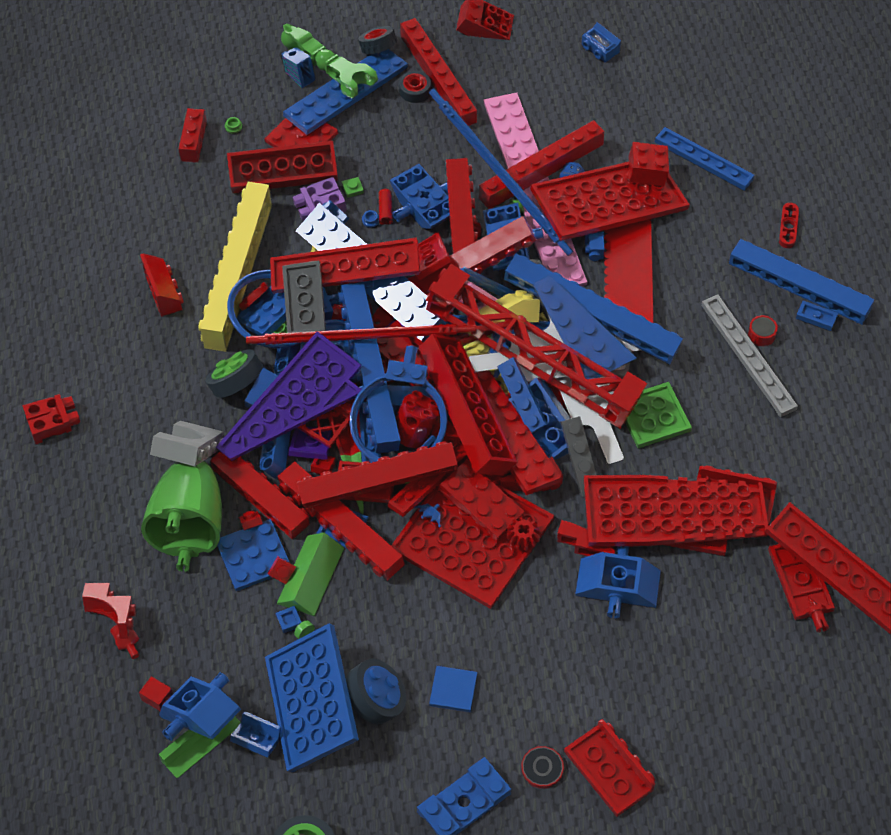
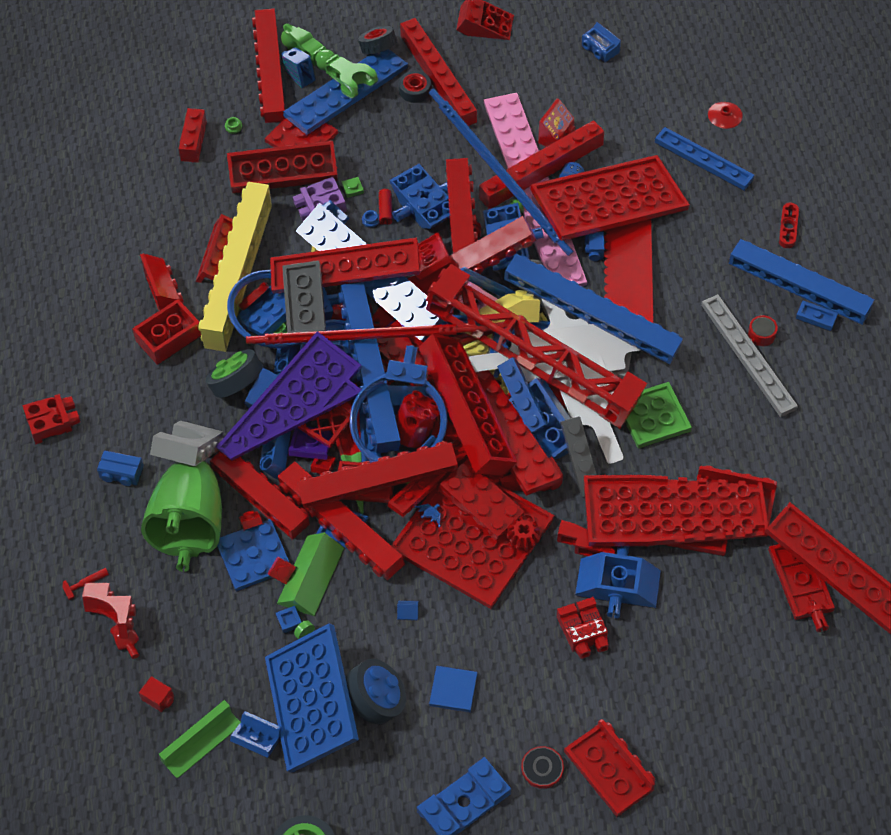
(89, 579): none -> red piece
(120, 468): none -> blue brick
(167, 331): none -> red brick
(199, 708): blue slope -> none
(215, 248): none -> red fence
(270, 67): none -> red brick
(407, 610): none -> blue slope
(555, 124): none -> red slope
(580, 329): blue wing -> none
(583, 627): none -> red hips
(648, 164): red brick -> none
(725, 119): none -> red dish

